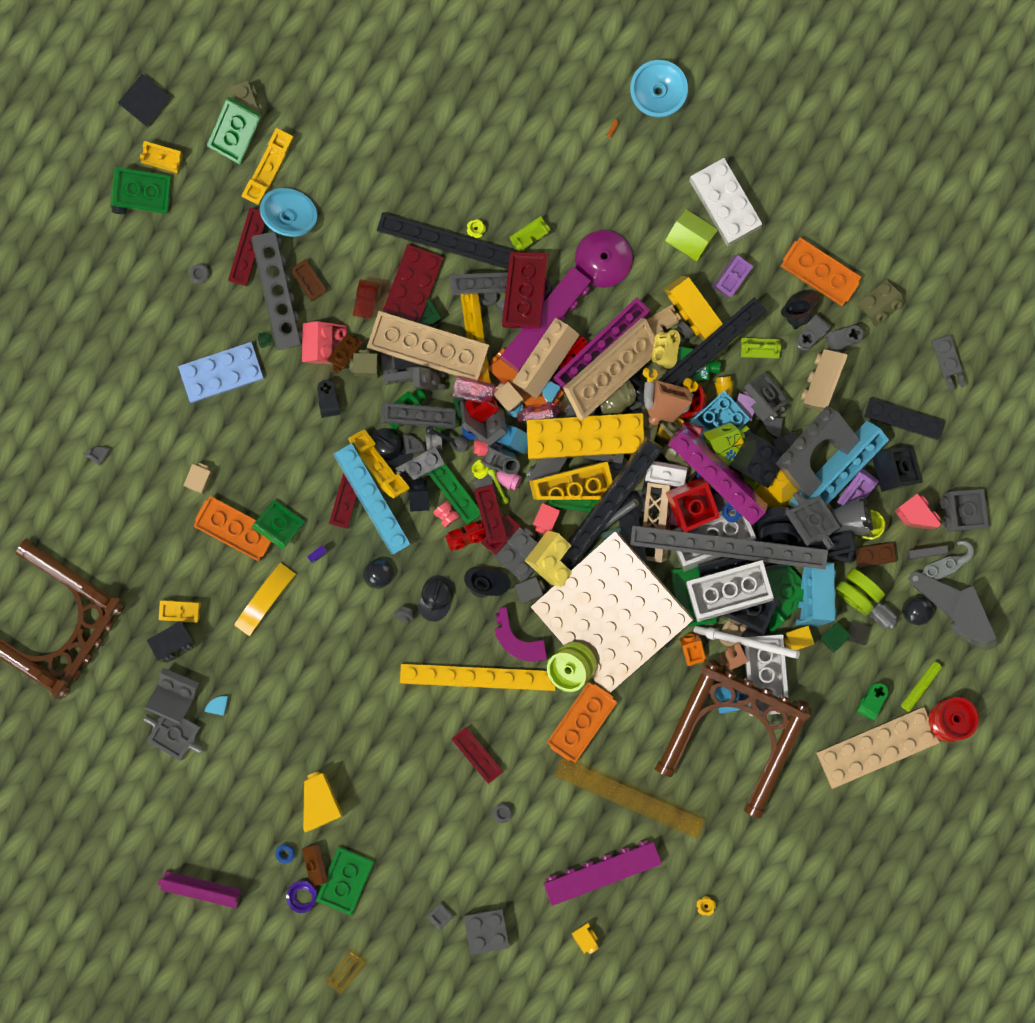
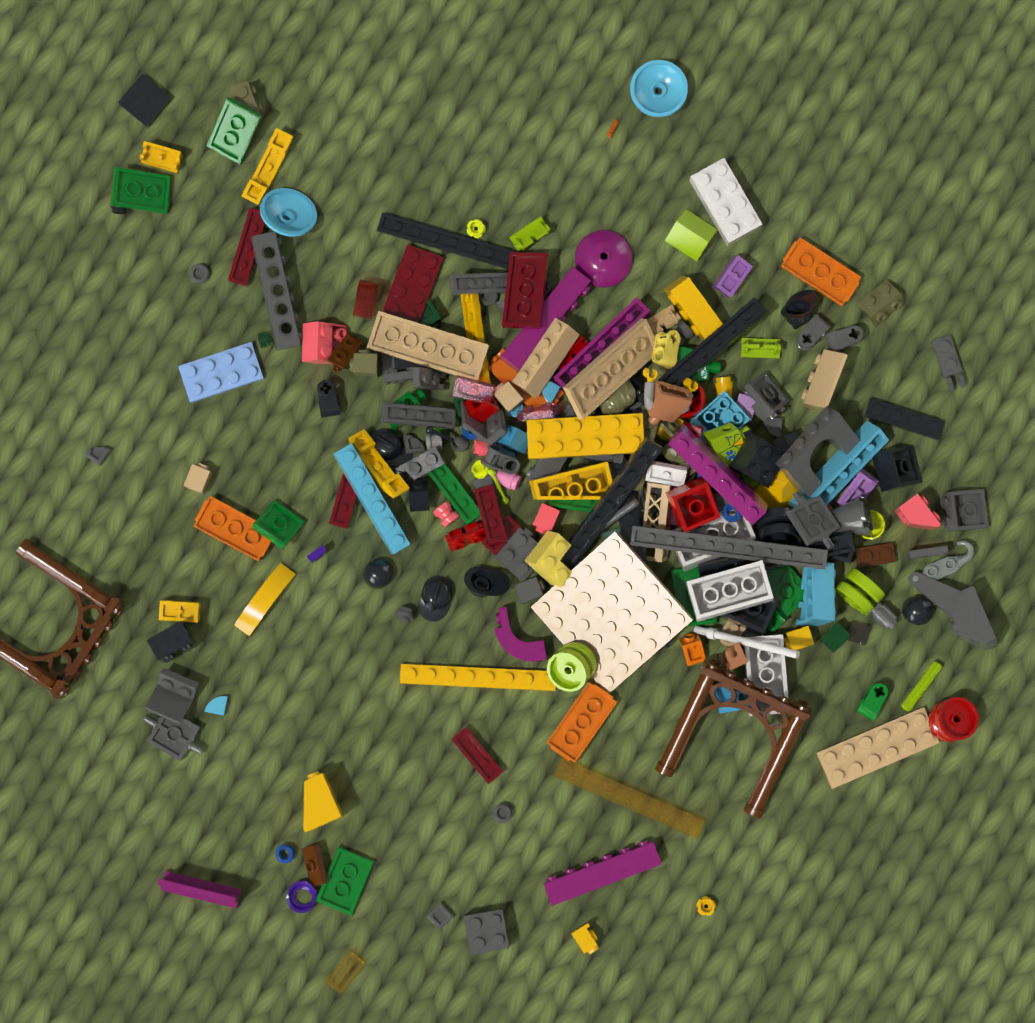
(308, 280): reddish brown plate -> none

